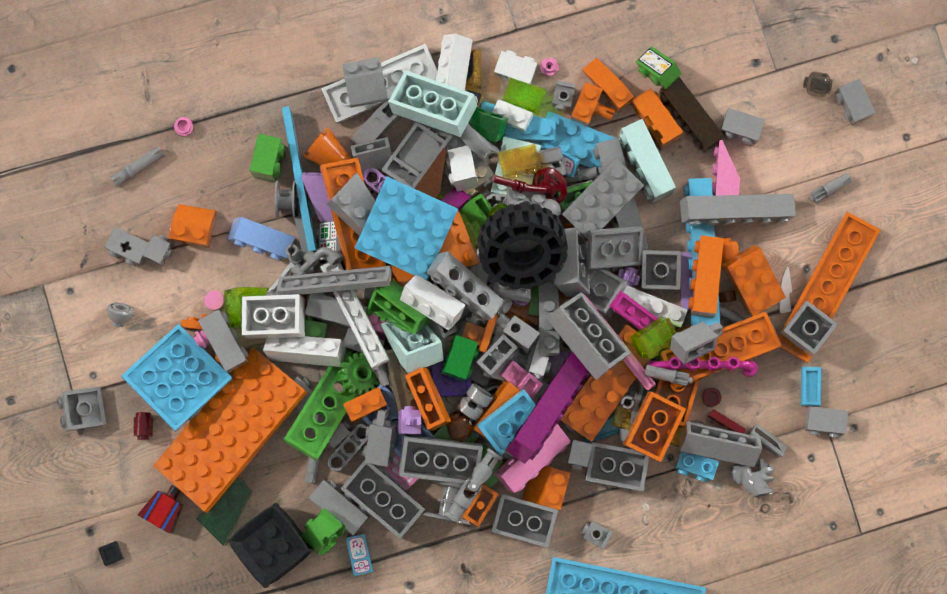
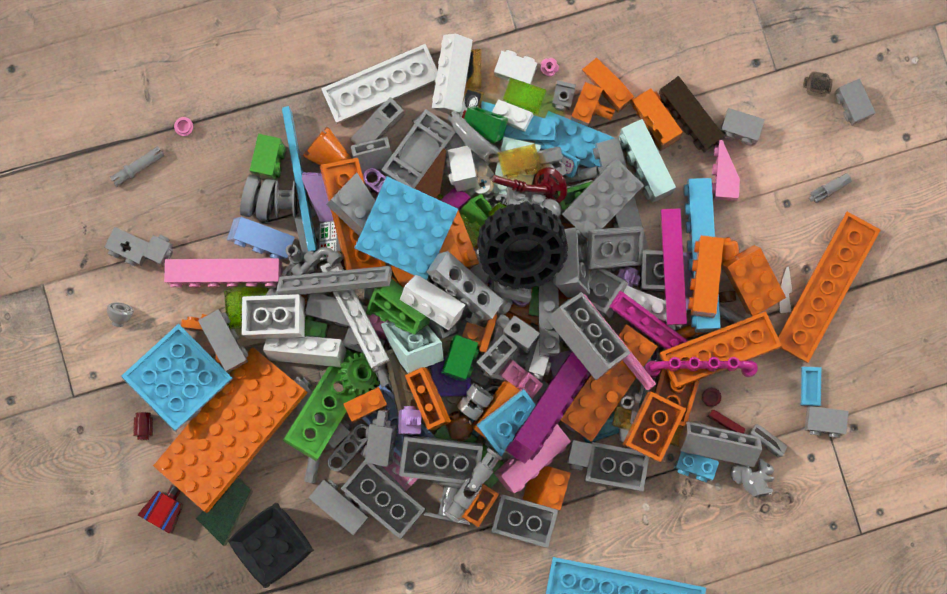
(81, 409): light grey plate -> none
(111, 553): black tile -> none
(192, 225): orange slope -> none
(201, 339): bright pink plate -> none
(214, 300): bright pink tile -> none
(222, 271): none -> bright pink brick
(258, 197): none -> light grey wheel
(323, 532): bright green brick -> none
(359, 554): tile -> none
(365, 82): light grey slope -> none
(432, 103): light aqua brick -> none
(485, 185): none -> white tile
(602, 540): light grey brick -> none
(654, 337): clear neon green brick -> none
(658, 68): brick -> none
(668, 375): light grey piece -> none
(673, 267): none -> dark pink tile
(695, 341): light grey hinge -> none
(737, 209): light grey brick -> none
(809, 328): light grey brick -> none

